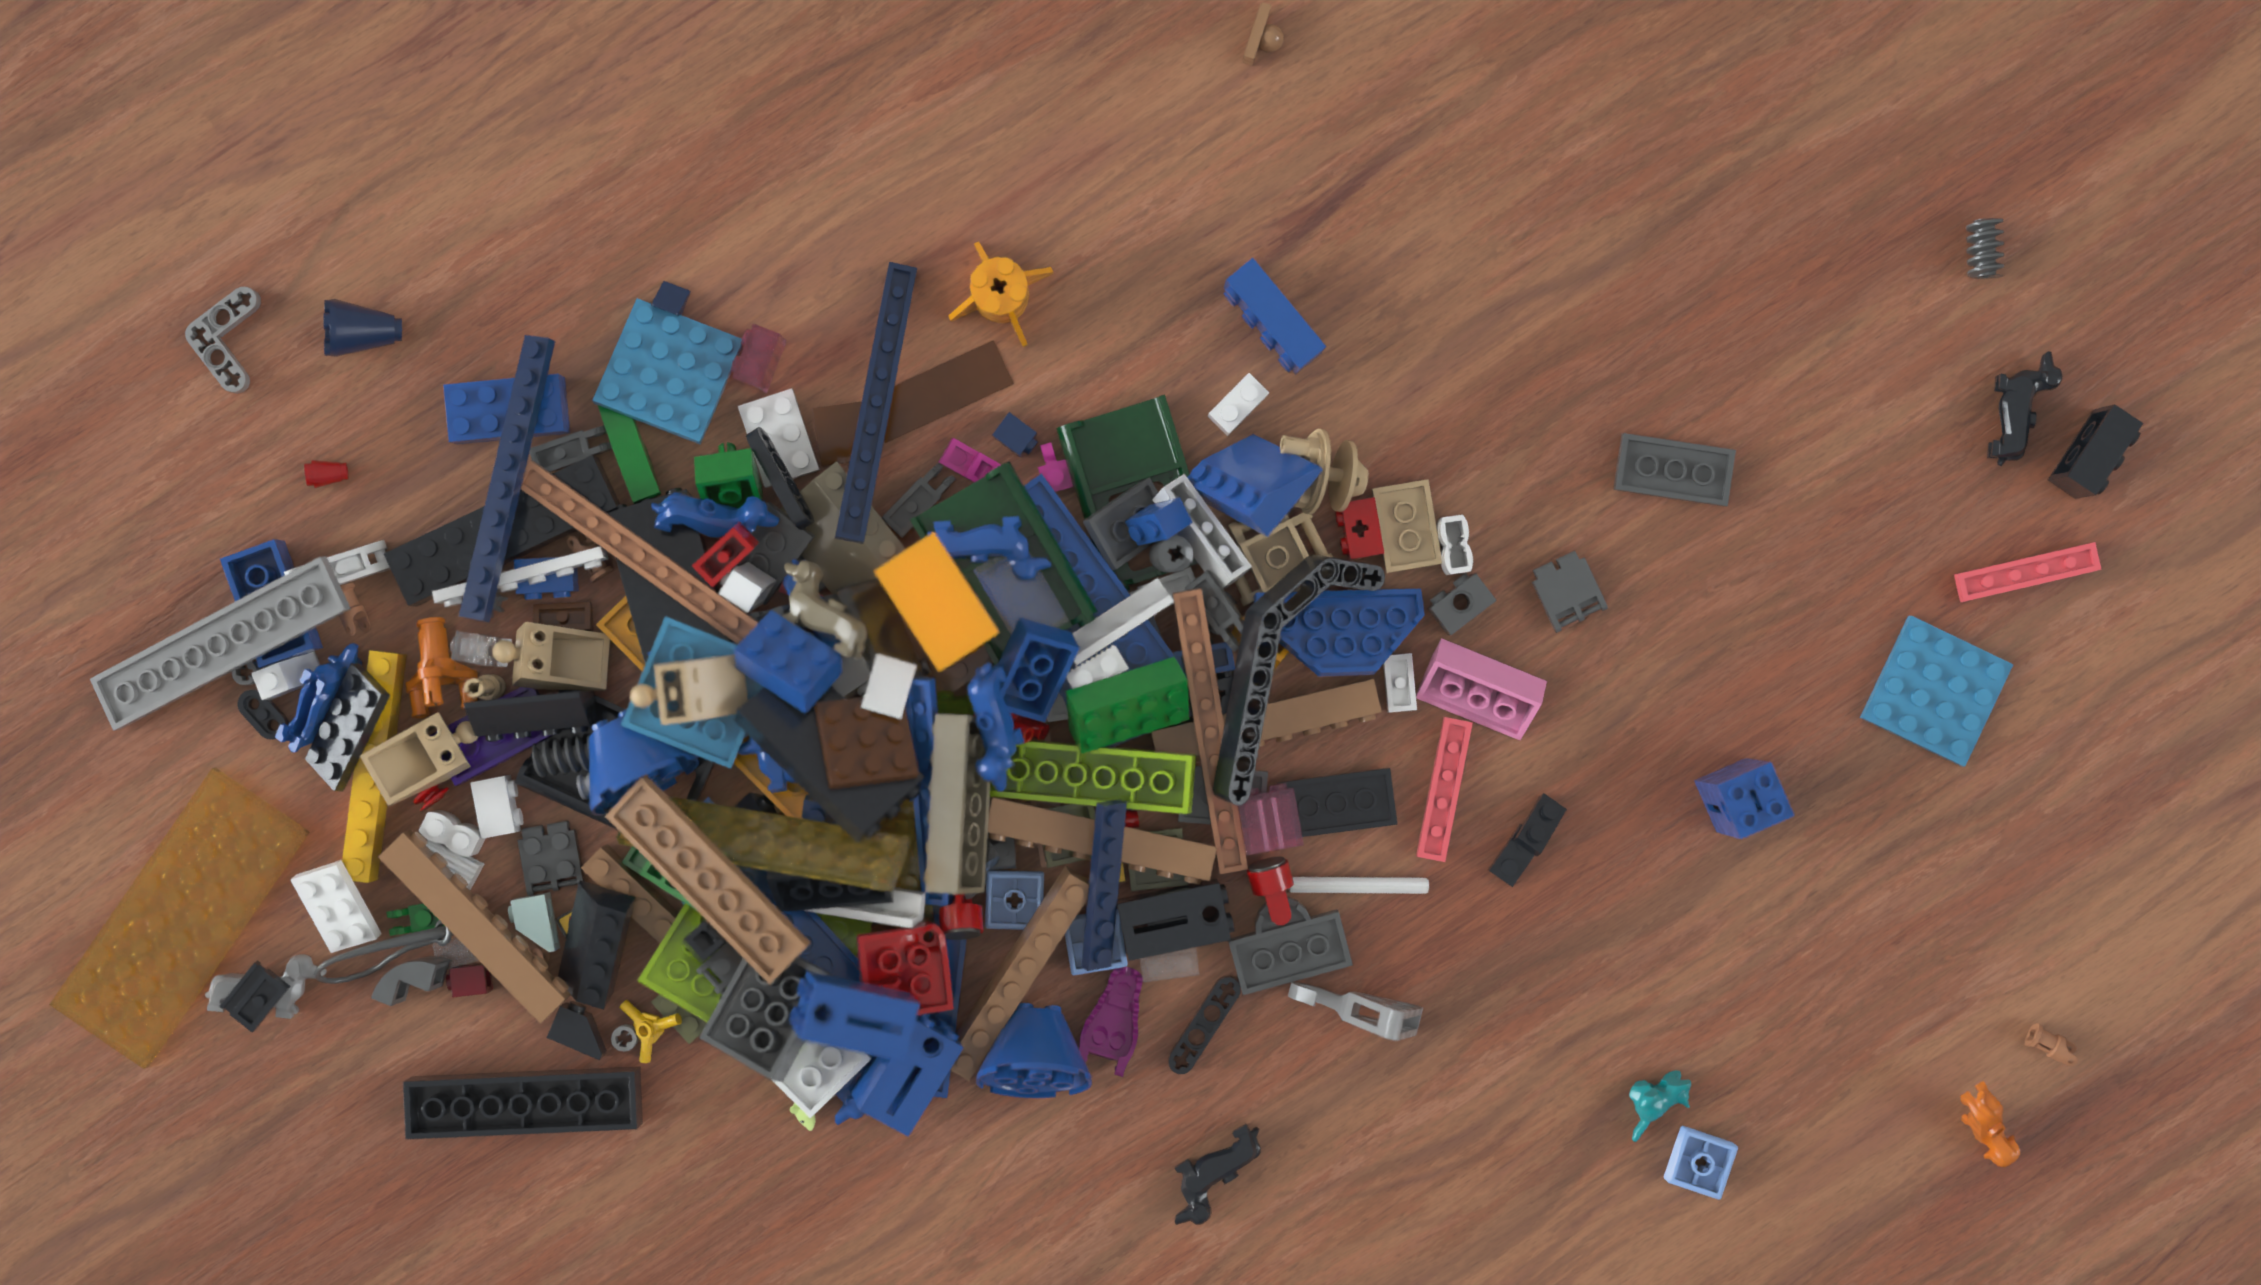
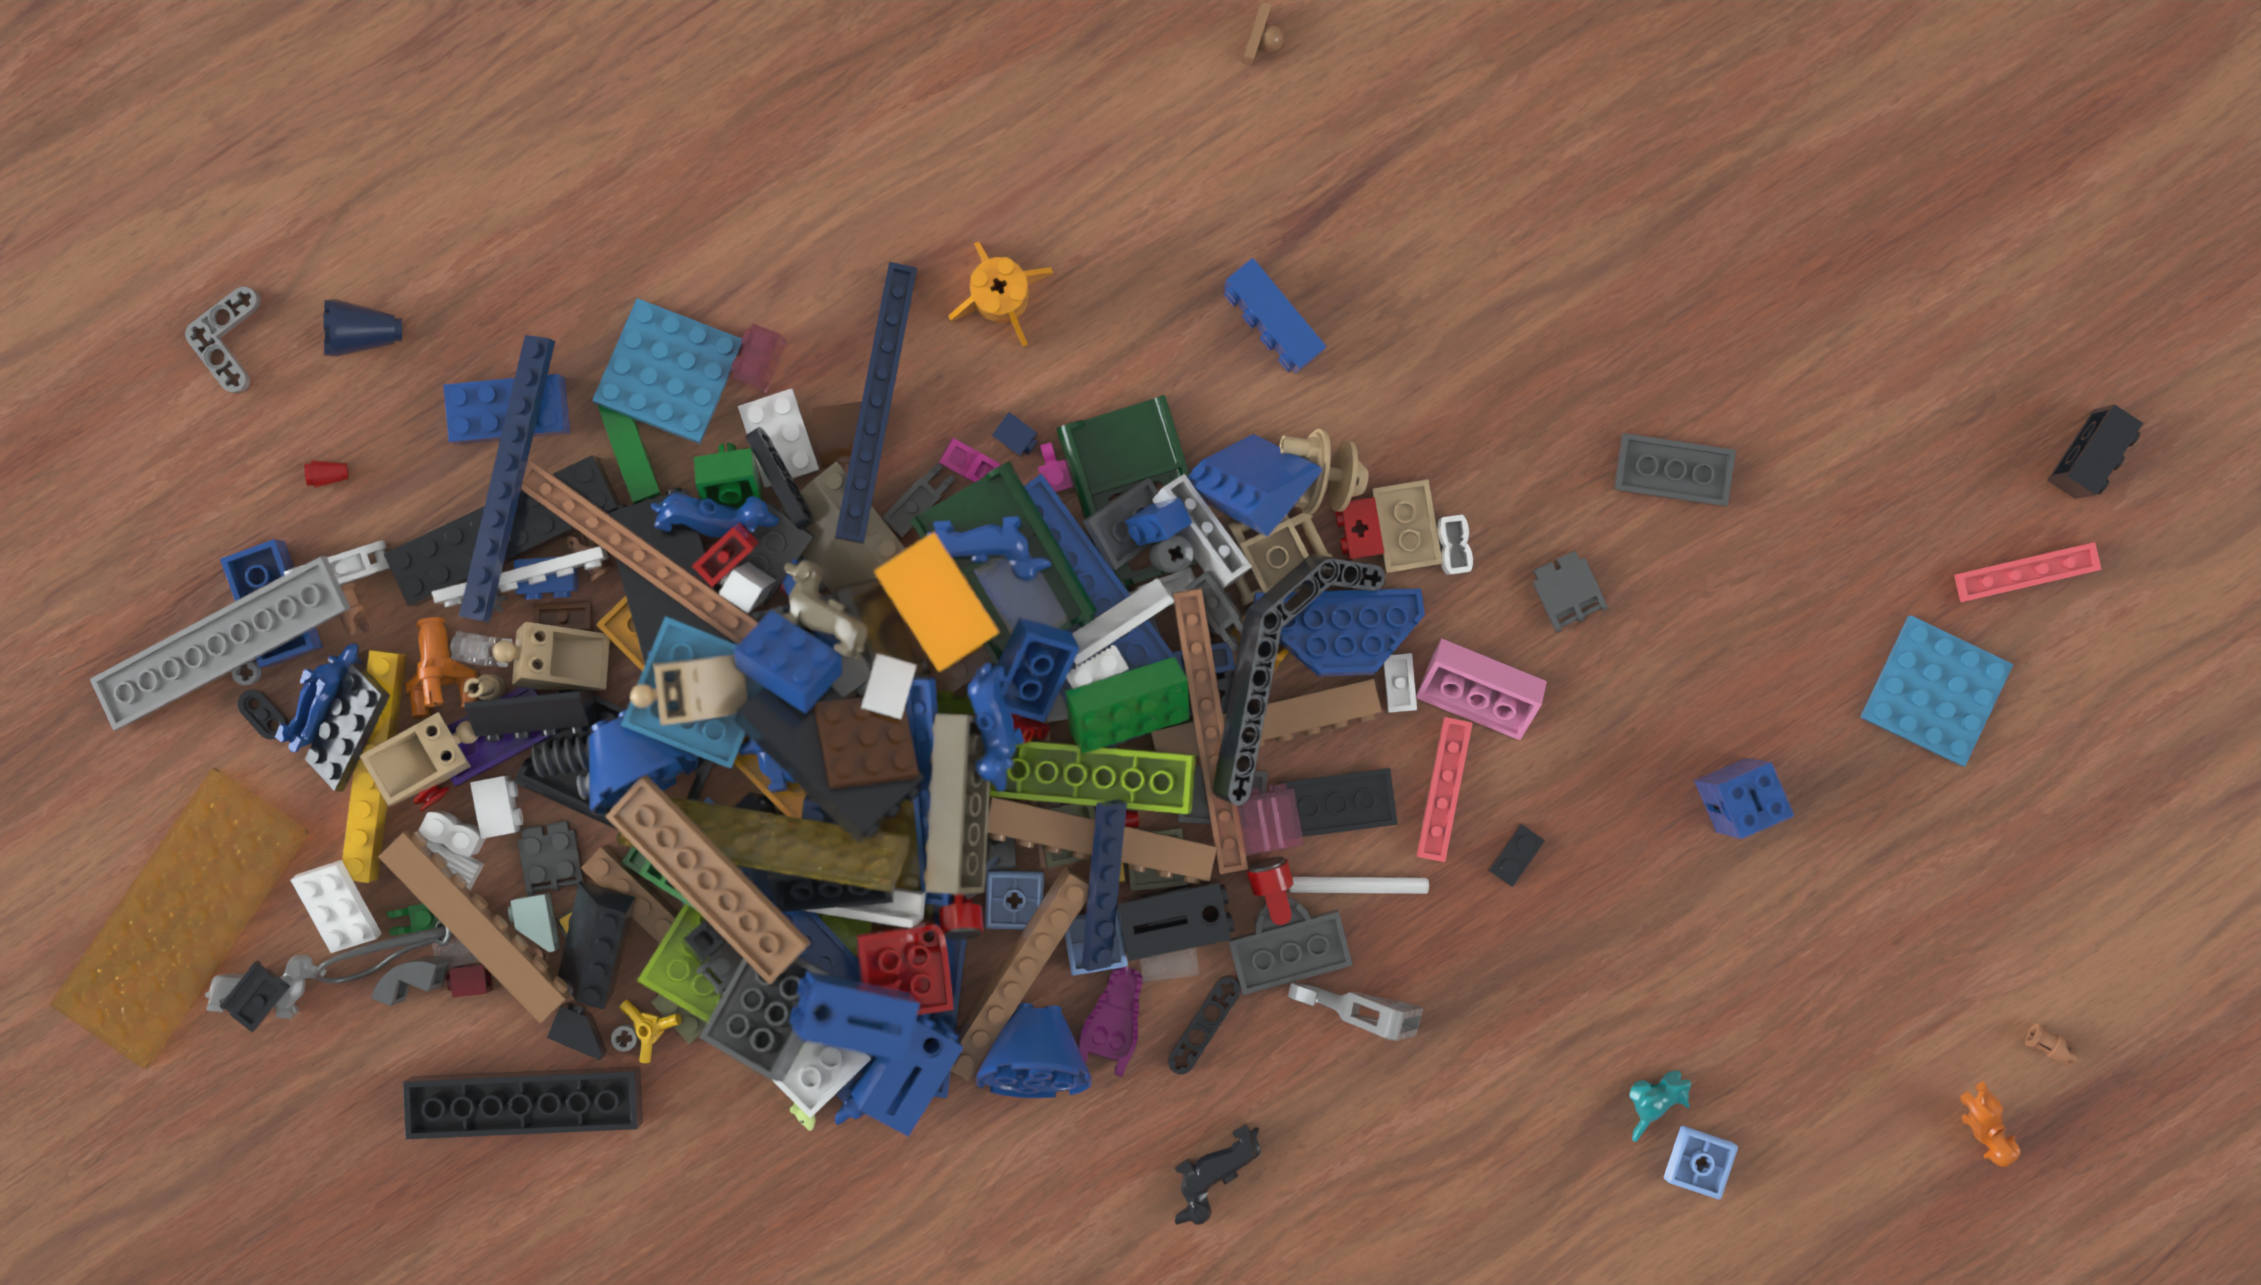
(283, 676): white slope -> none
(568, 449): dark grey hinge -> none
(671, 298): dark blue slope -> none
(946, 389): reddish brown sticker -> none
(1238, 404): white piece -> none
(1477, 598): dark grey brick -> none
(1540, 824): black plate -> none
(1984, 248): dark grey piece -> none
(2016, 407): black animal -> none

